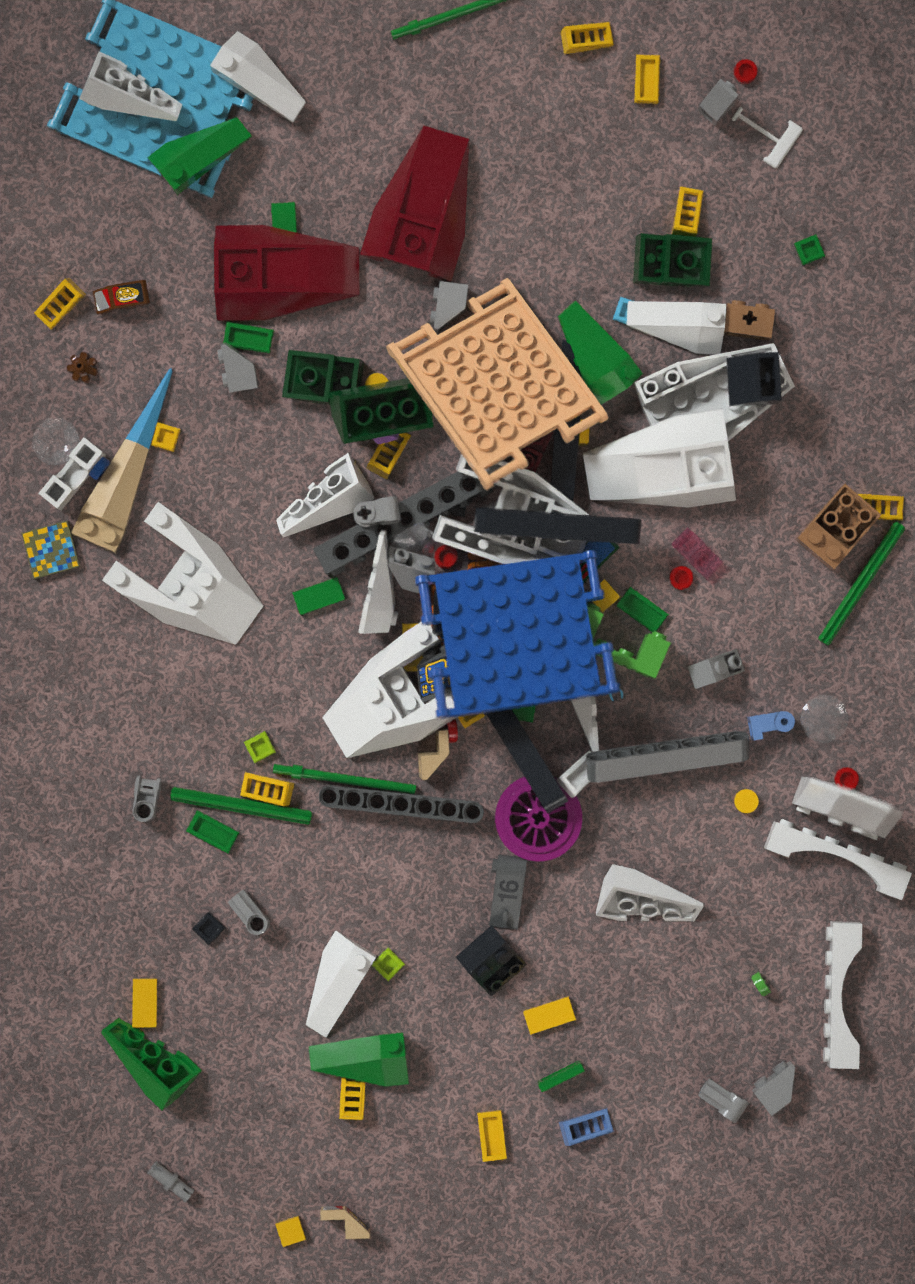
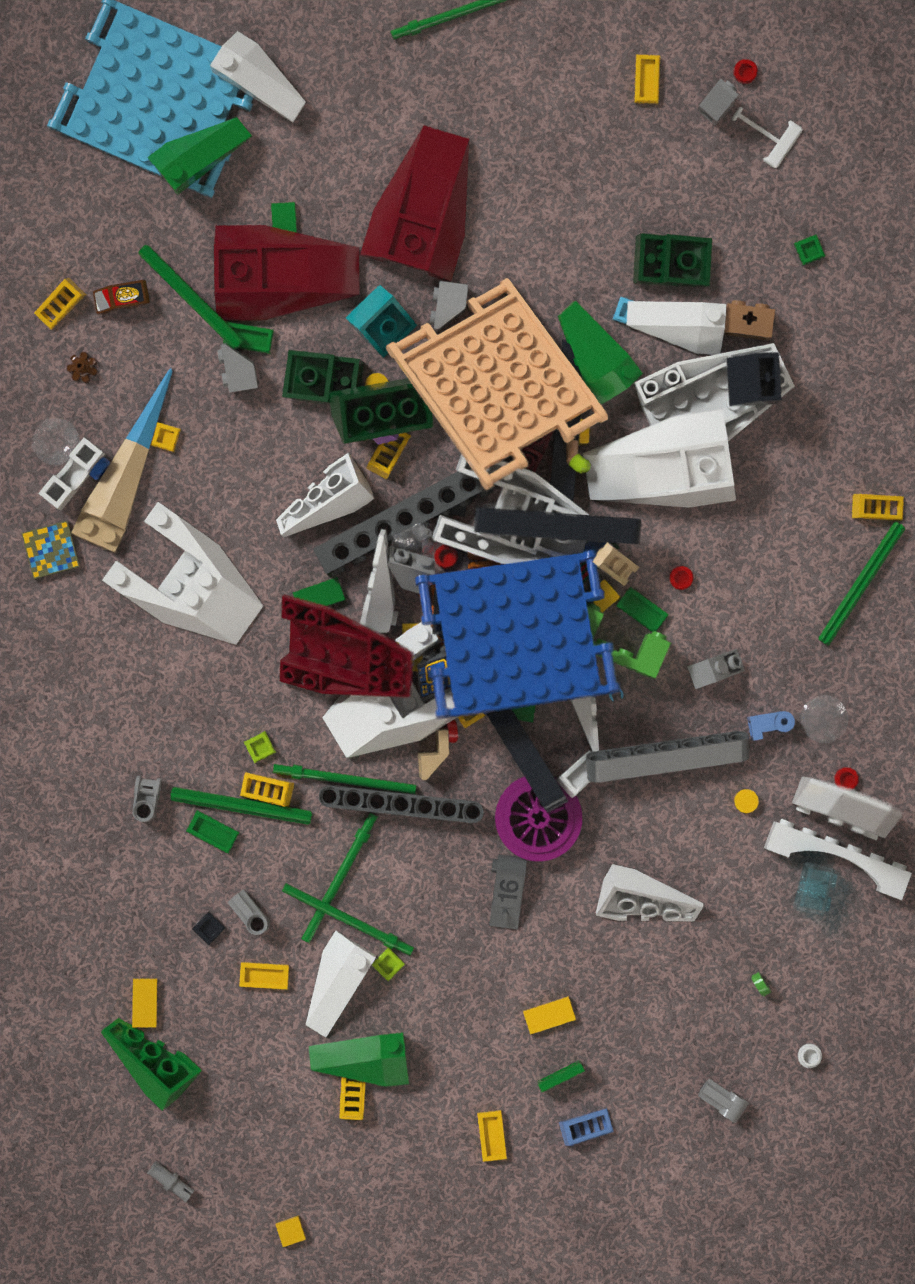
(118, 90): white wedge -> none
(191, 297): none -> green axle
(264, 975): none -> yellow tile
(341, 655): none -> dark red wedge
(353, 1225): tan slope -> none
(362, 835): none -> green bar
(381, 320): none -> teal slope
(382, 511): light grey piece -> none
(389, 940): none -> green bar
(491, 961): black slope -> none
(567, 42): yellow slope -> none
(574, 459): none -> arm
(615, 563): none -> tan plate
(683, 226): yellow slope -> none
(696, 553): clear pink slope -> none
(776, 1089): light grey slope -> none
(809, 1055): none -> white plate
(814, 888): none -> clear light blue slope
(838, 527): medium nougat slope -> none
(844, 944): white arch -> none

